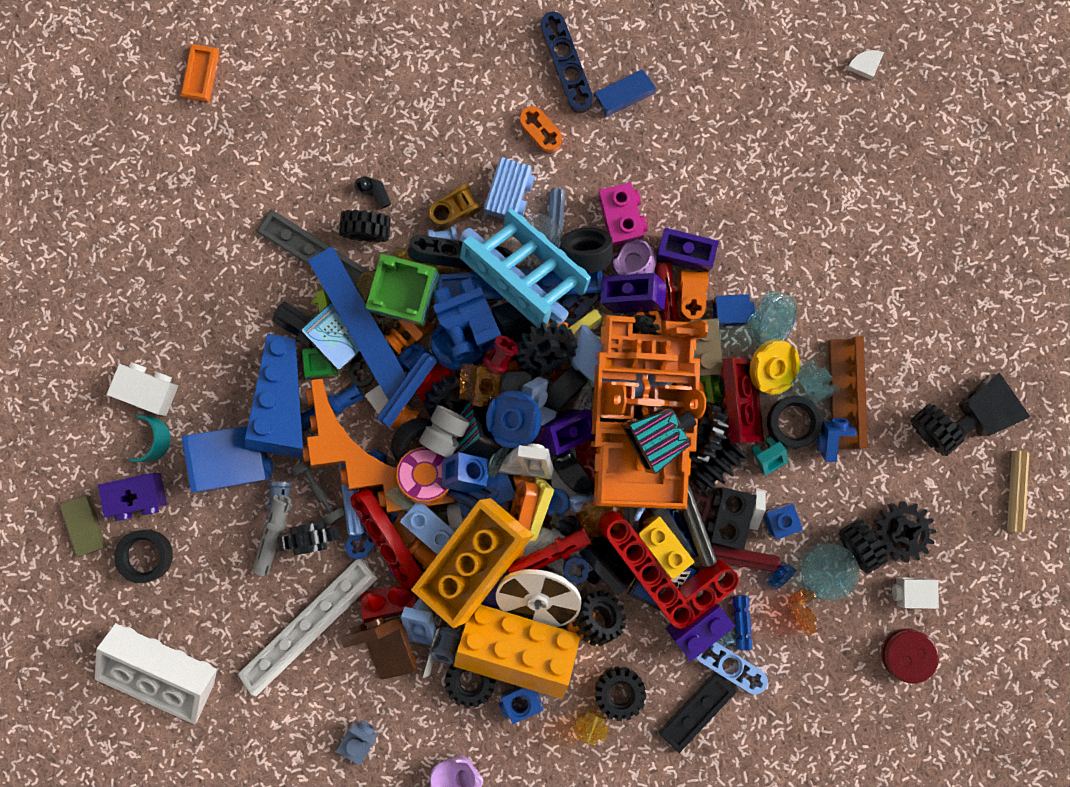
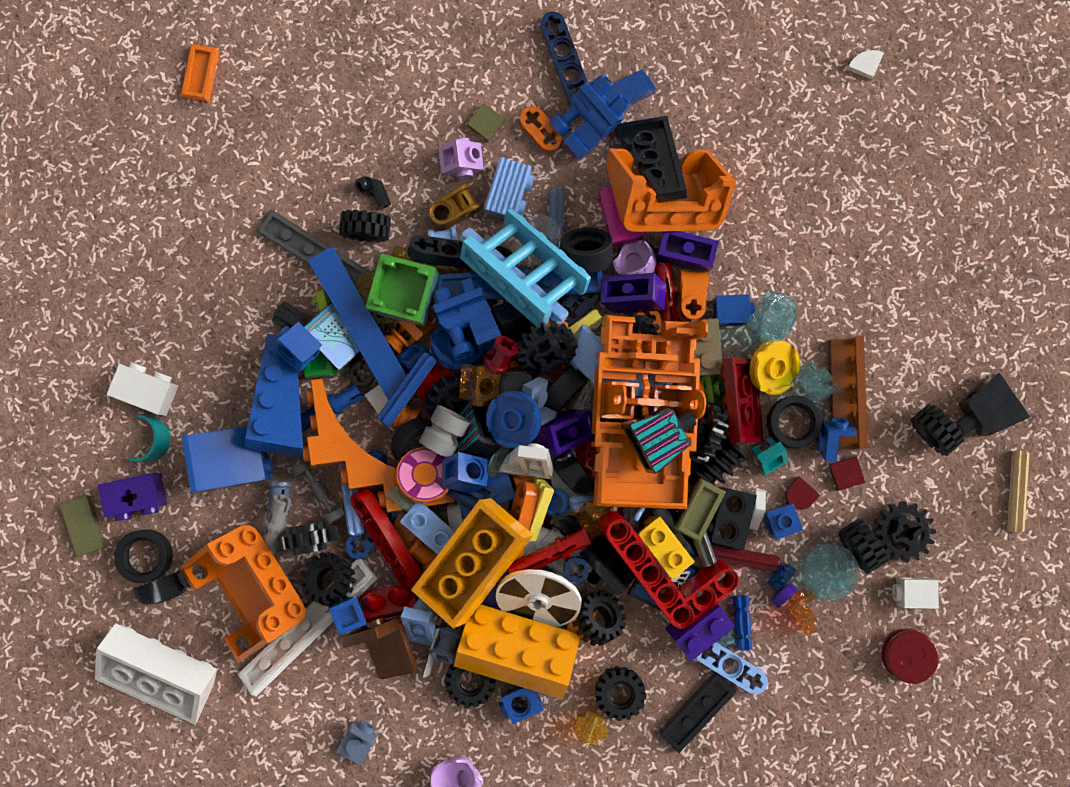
(161, 589): none -> black helmet
(252, 584): none -> orange windscreen
(297, 346): none -> blue brick
(315, 573): none -> black tyre
(347, 615): none -> blue brick
(461, 158): none -> lavender brick
(486, 122): none -> olive tile
(597, 111): none -> blue hips
(654, 155): none -> black wing
(700, 510): none -> olive tile
(706, 203): none -> orange windscreen
(783, 594): none -> dark purple tile
(800, 494): none -> dark red tile
(846, 473): none -> dark red tile

